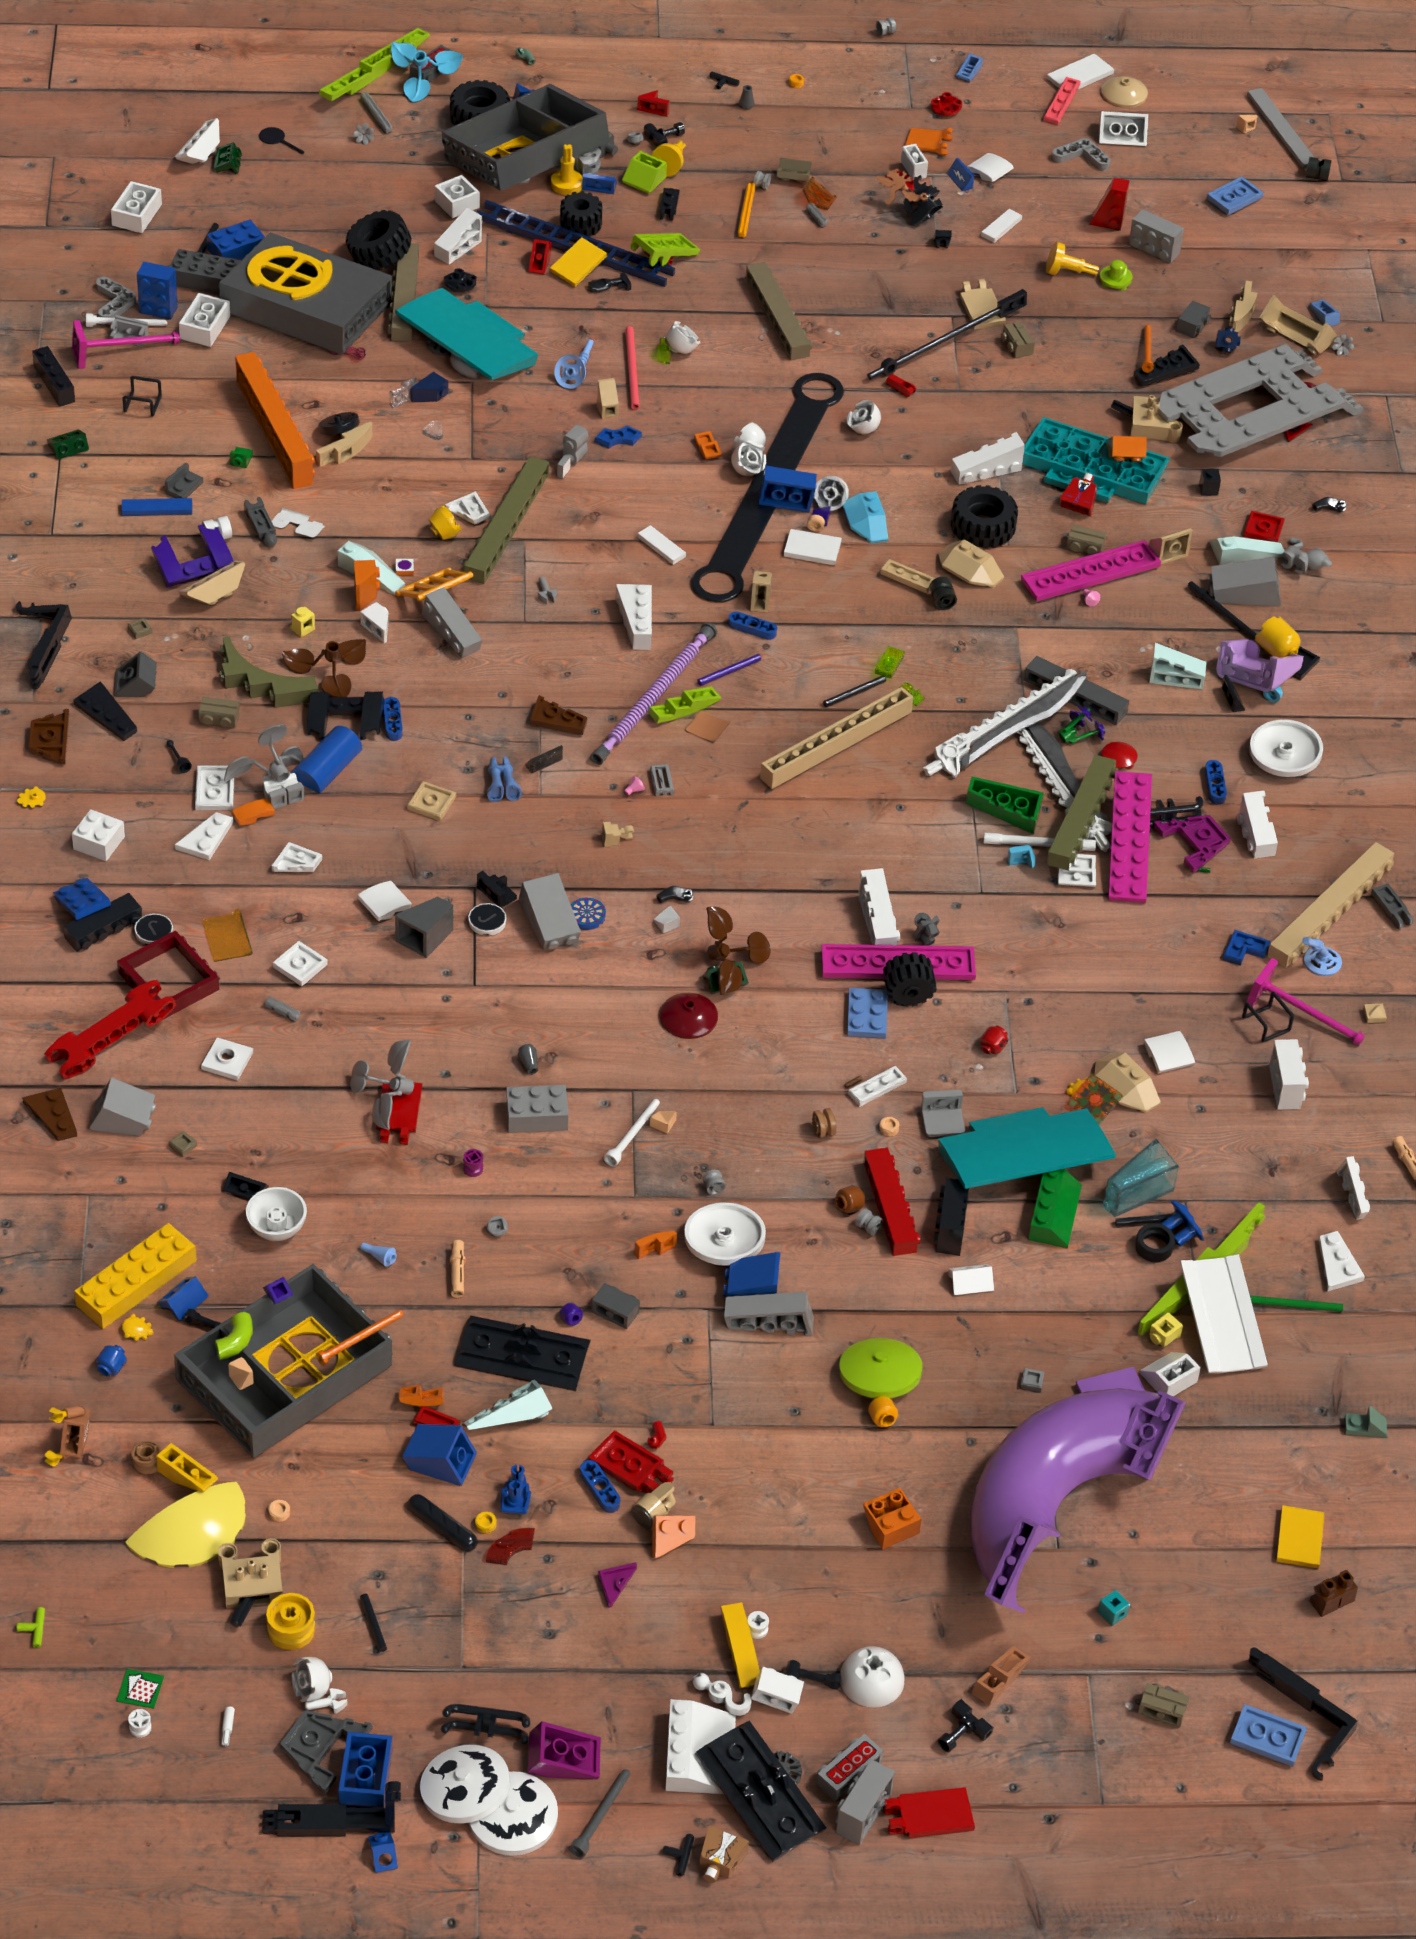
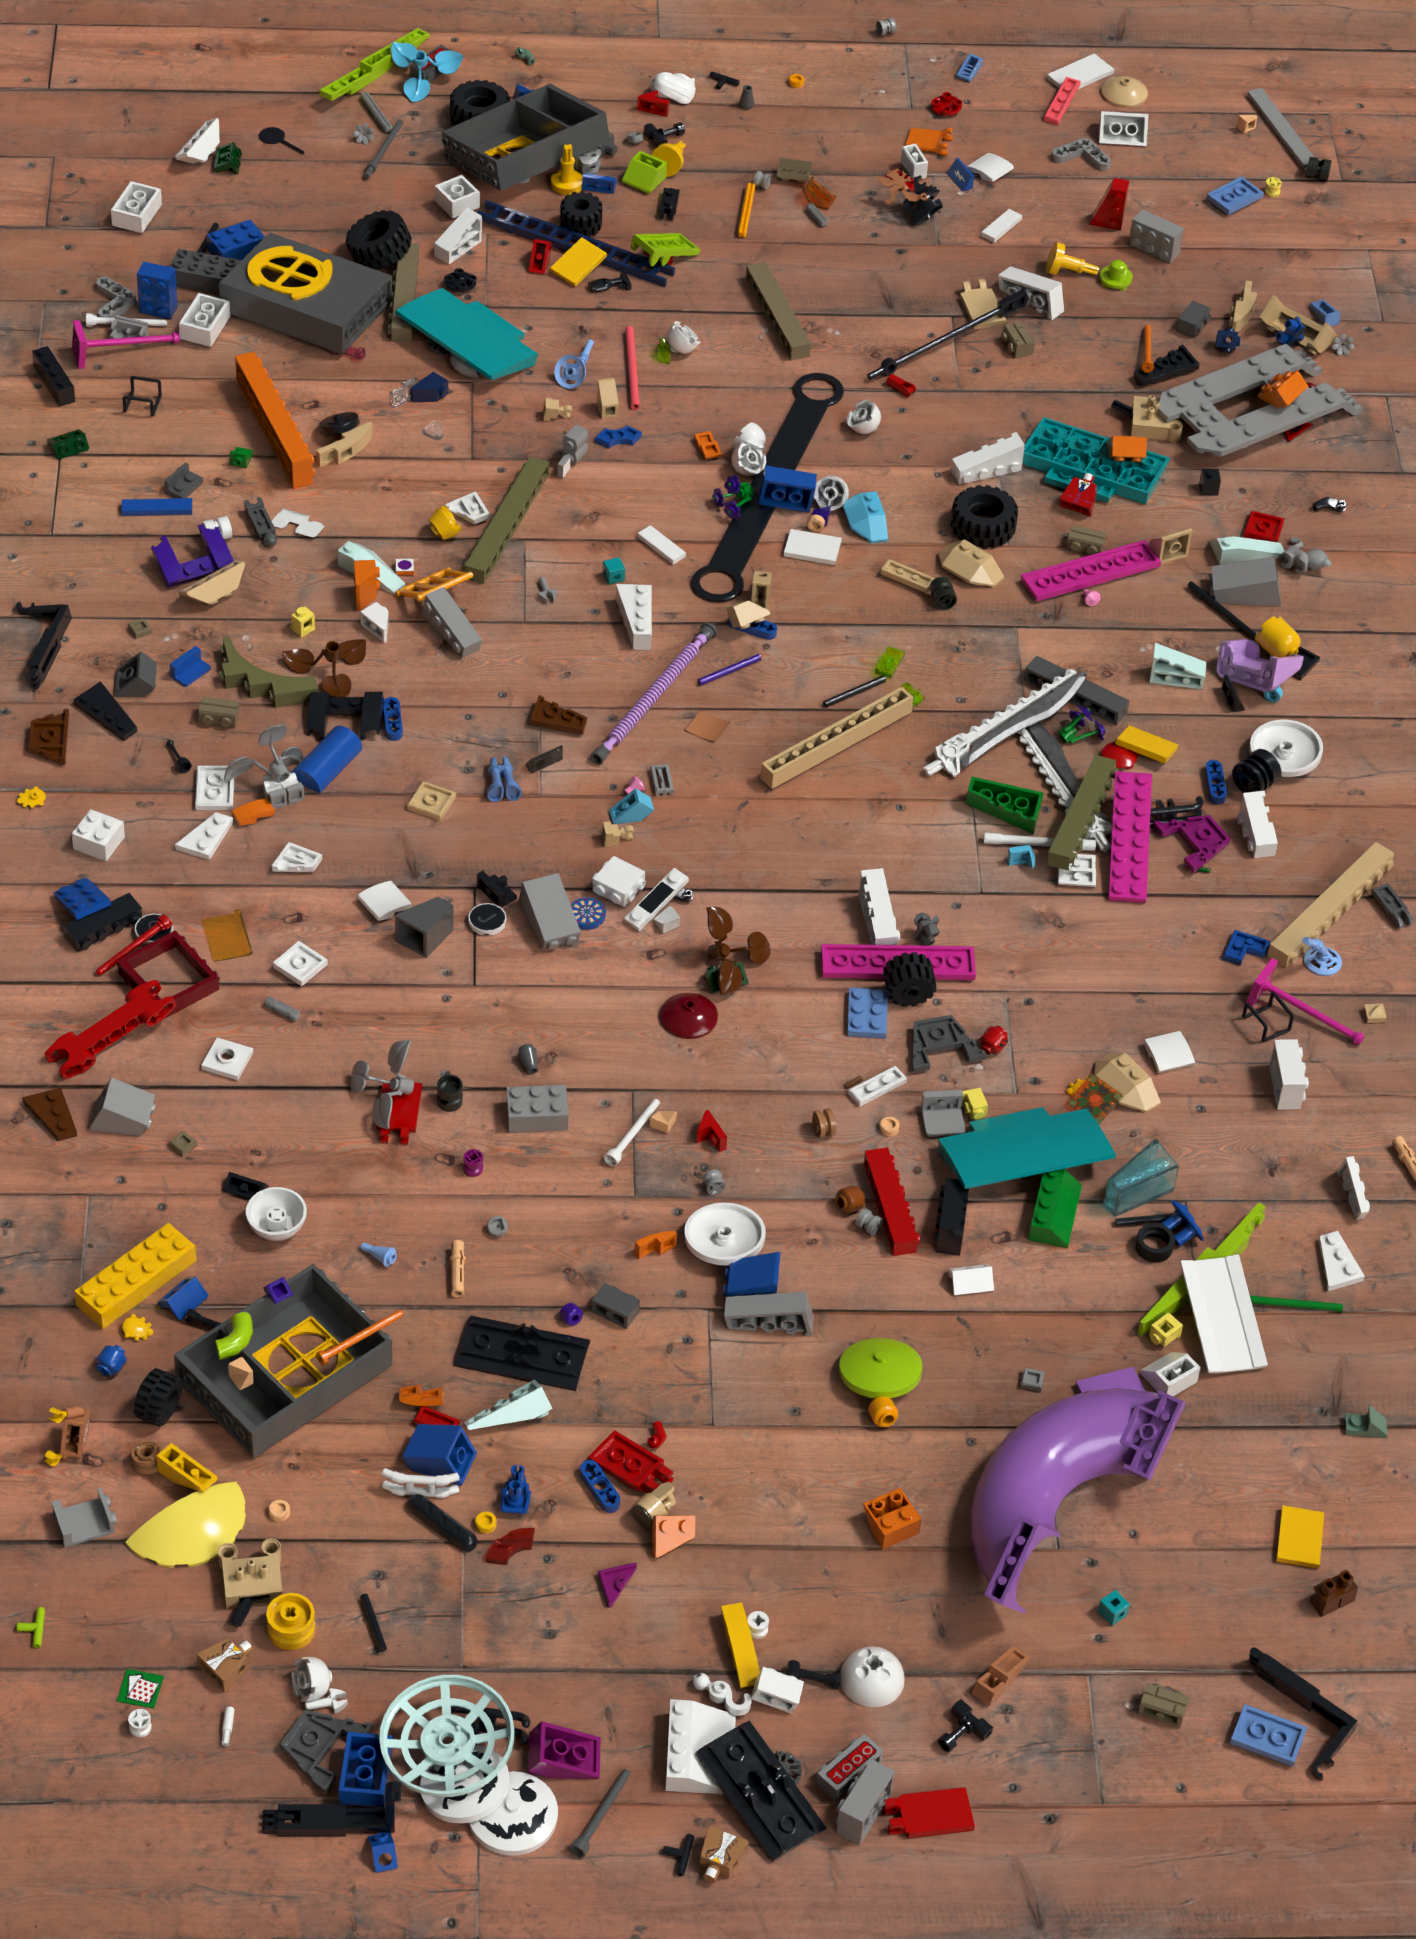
(84, 1520): none -> light grey panel
(157, 1397): none -> black tyre
(161, 924): none -> red piece
(189, 667): none -> blue panel
(225, 1662): none -> medium nougat torso
(372, 166): none -> dark grey bar
(410, 1480): none -> white piece
(446, 1726): none -> light aqua dish
(449, 1093): none -> pearl dark grey wheel
(551, 410): none -> tan piece
(615, 570): none -> teal piece
(618, 881): none -> white brick
(632, 808): none -> medium azure slope
(656, 899): none -> white plate
(674, 86): none -> white piece
(687, 704): lime slope -> none
(711, 1130): none -> red slope
(741, 490): none -> dark purple plant
(744, 613): none -> tan slope
(941, 1035): none -> dark grey wing
(942, 236): black tile -> none
(975, 1104): none -> light yellow brick
(1041, 292): none -> white wedge
(1147, 744): none -> yellow tile
(1256, 771): none -> black wheel
(1273, 187): none -> light yellow wheel
(1283, 389): none -> orange slope
(1293, 332): none -> blue hips

